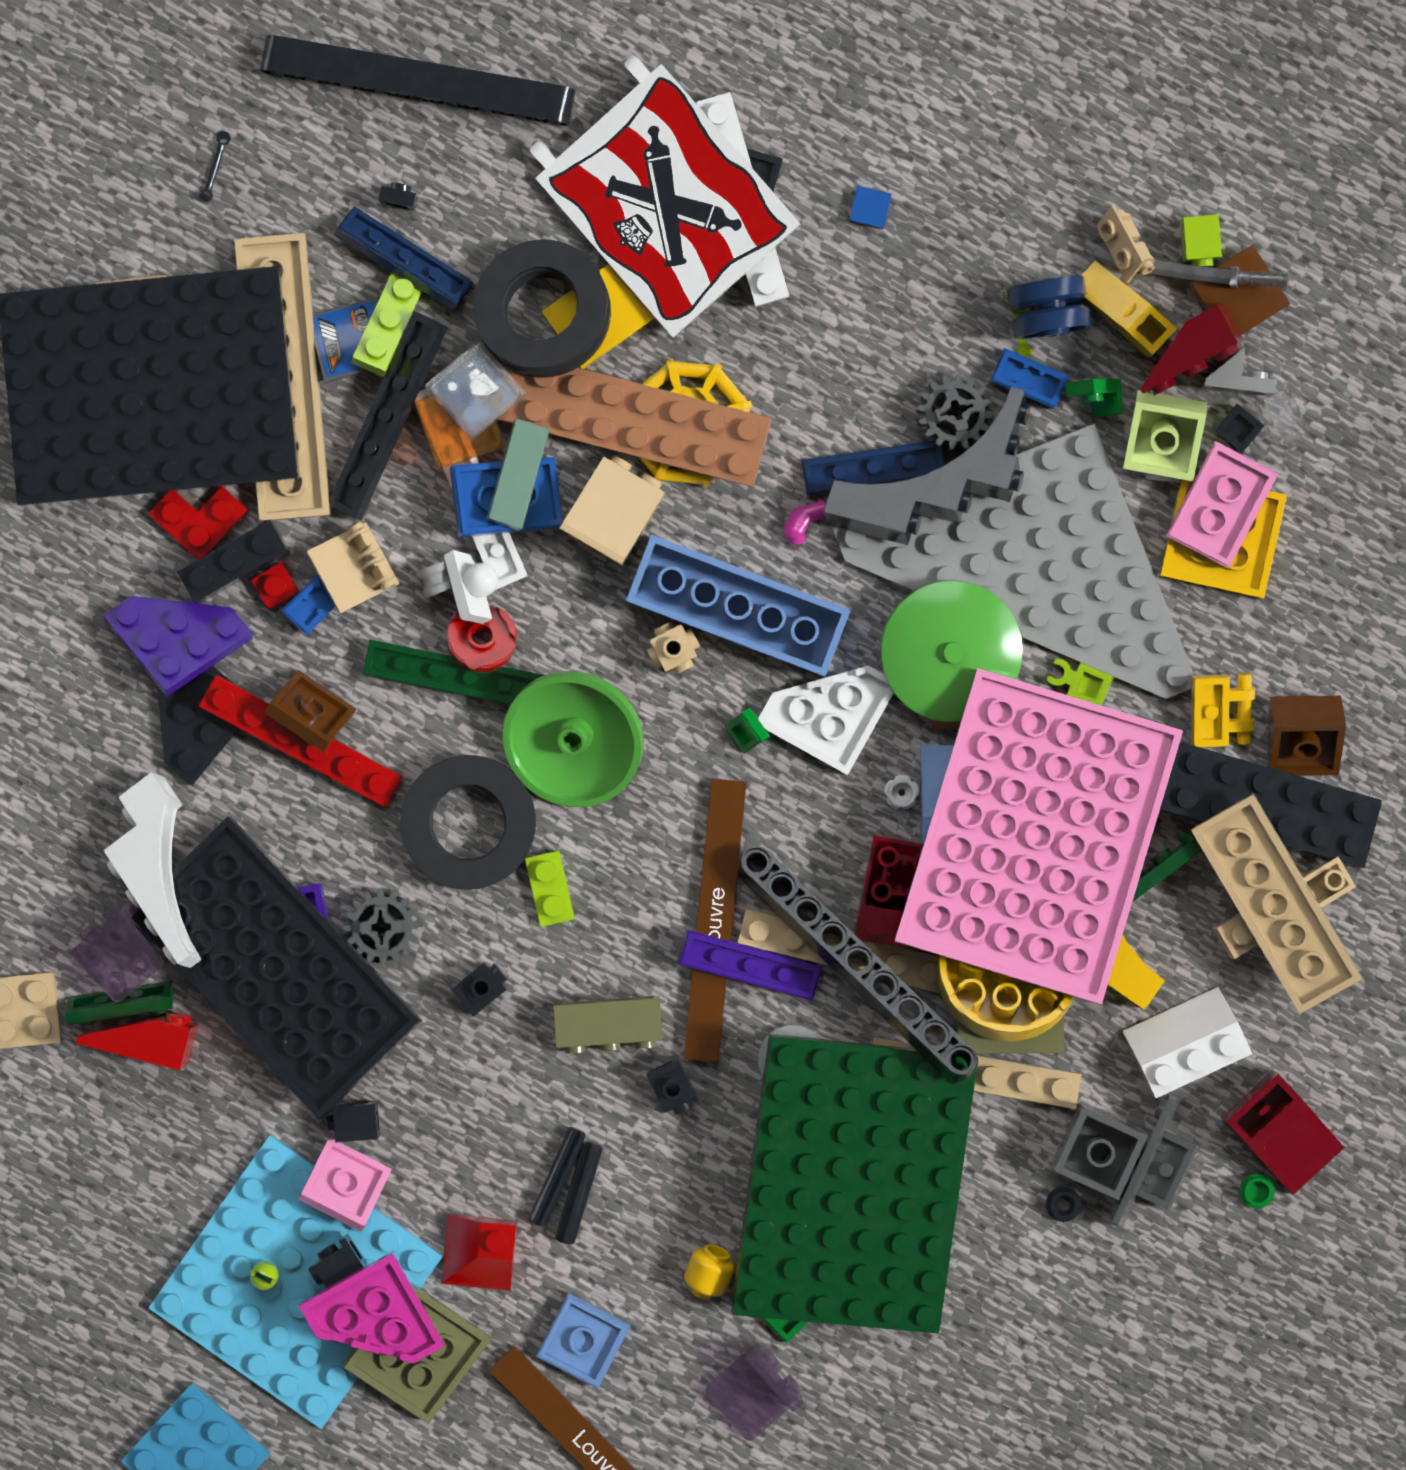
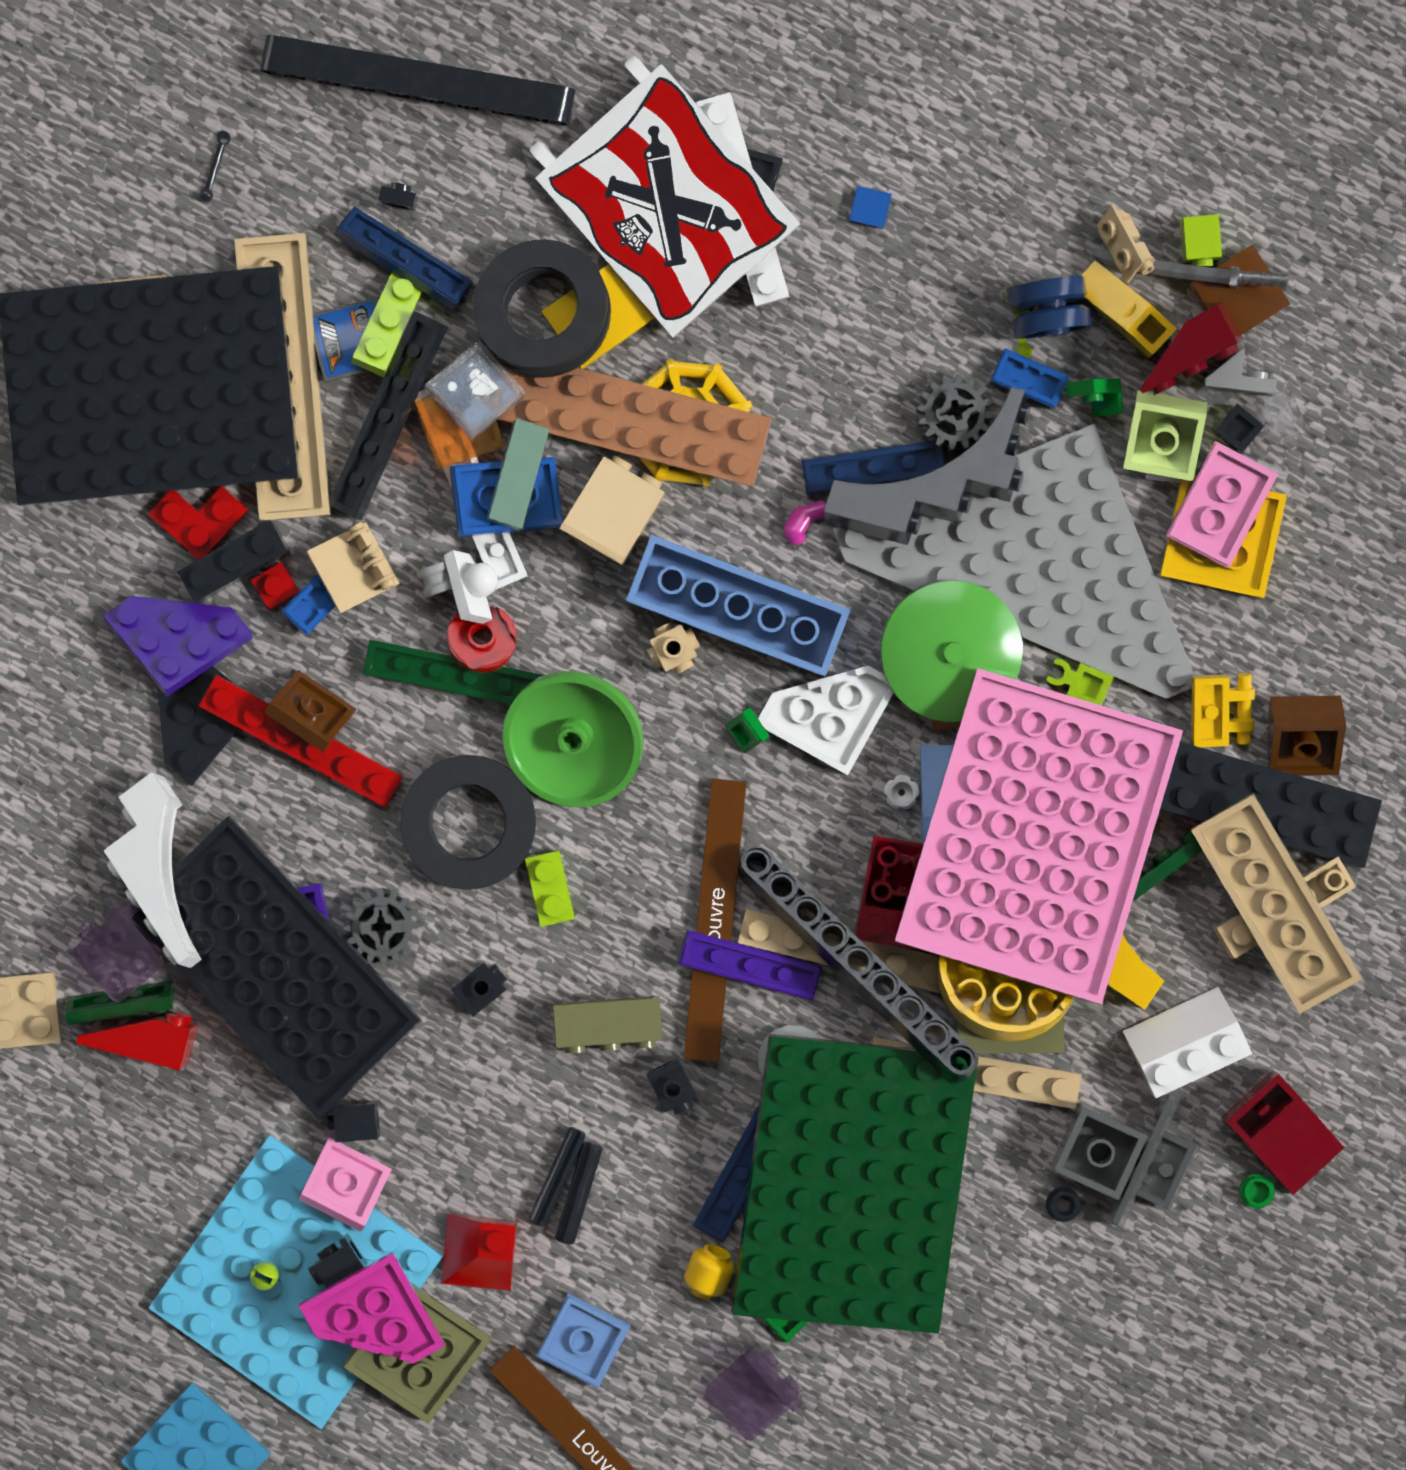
(730, 1188): none -> dark blue tile

